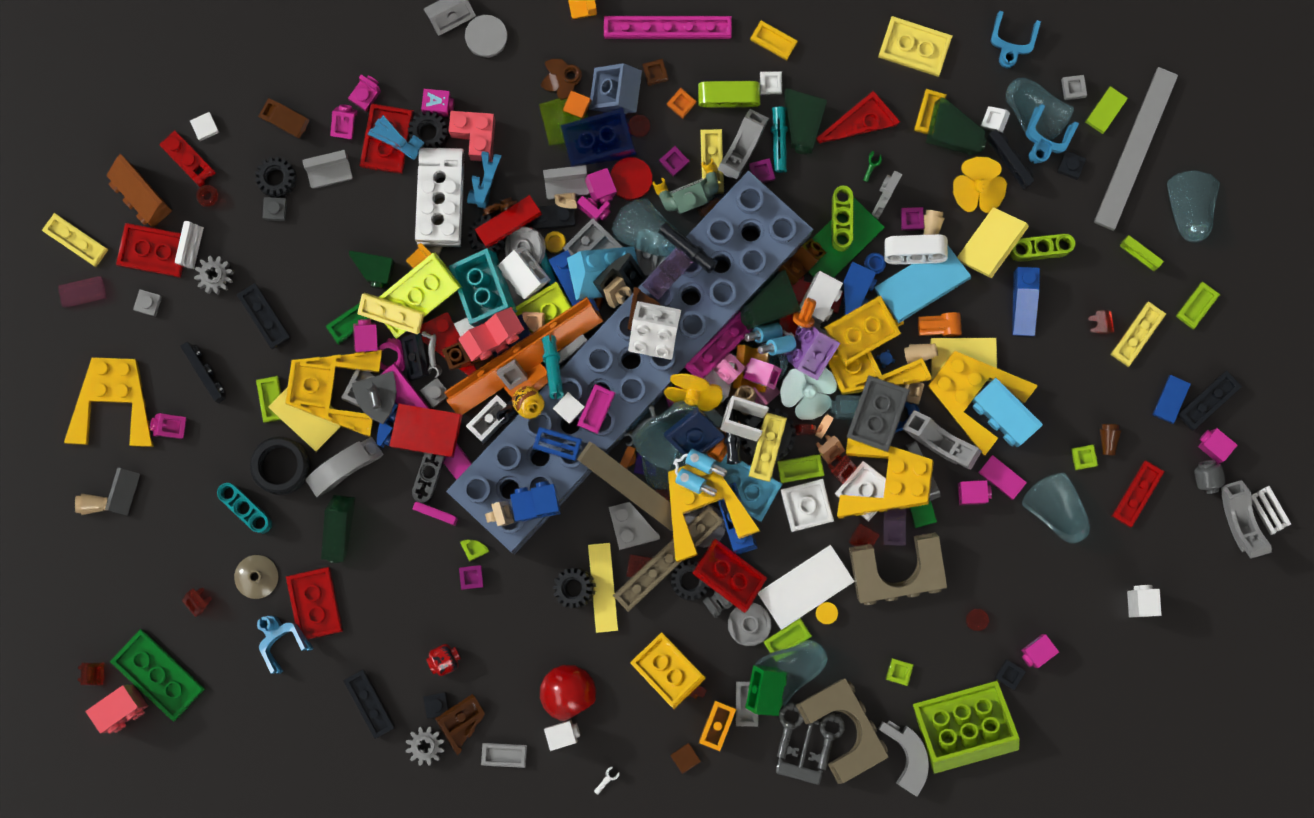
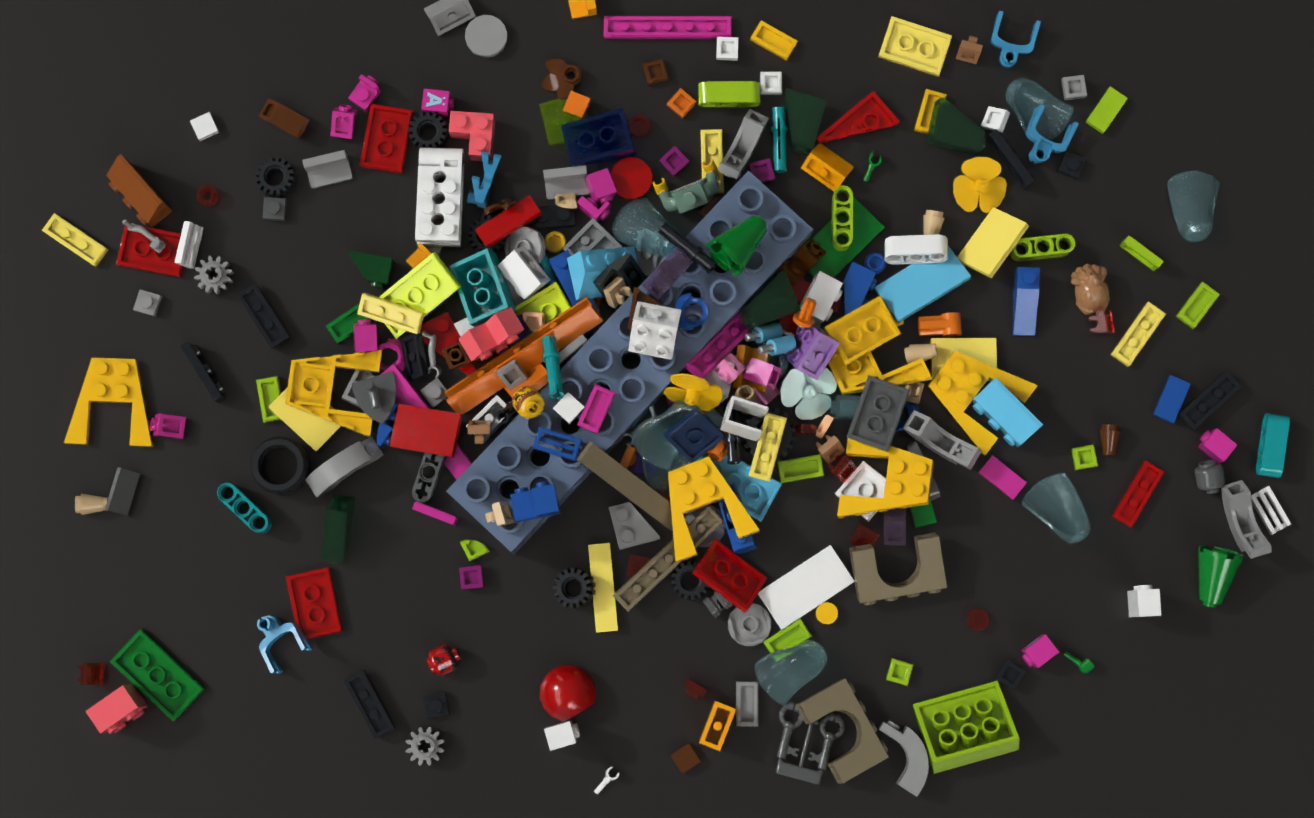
(82, 291): clear pink tile -> none
(156, 244): none -> light grey piece
(186, 158): red plate -> none
(195, 602): clear red tile -> none
(264, 584): dark tan dish -> none
(388, 134): dark azure piece -> none
(460, 721): reddish brown wing -> none
(479, 428): none -> medium nougat tile
(504, 755): light grey tile -> none
(615, 88): sand blue slope -> none
(667, 670): yellow tile -> none
(683, 301): none -> blue piece
(701, 462): medium azure piece -> none
(727, 48): none -> white plate
(738, 244): none -> green cone
(766, 690): green brick -> none
(807, 505): white tile -> none
(827, 167): none -> light orange panel
(885, 358): blue piece -> none
(887, 188): light grey wing -> none
(912, 219): magenta plate -> none
(969, 50): none -> medium nougat tile
(974, 492): dark pink brick -> none
(1085, 666): none -> green hand
(1090, 288): none -> medium nougat hair
(1135, 149): light grey tile -> none
(1216, 573): none -> green cone
(1272, 445): none -> teal beam

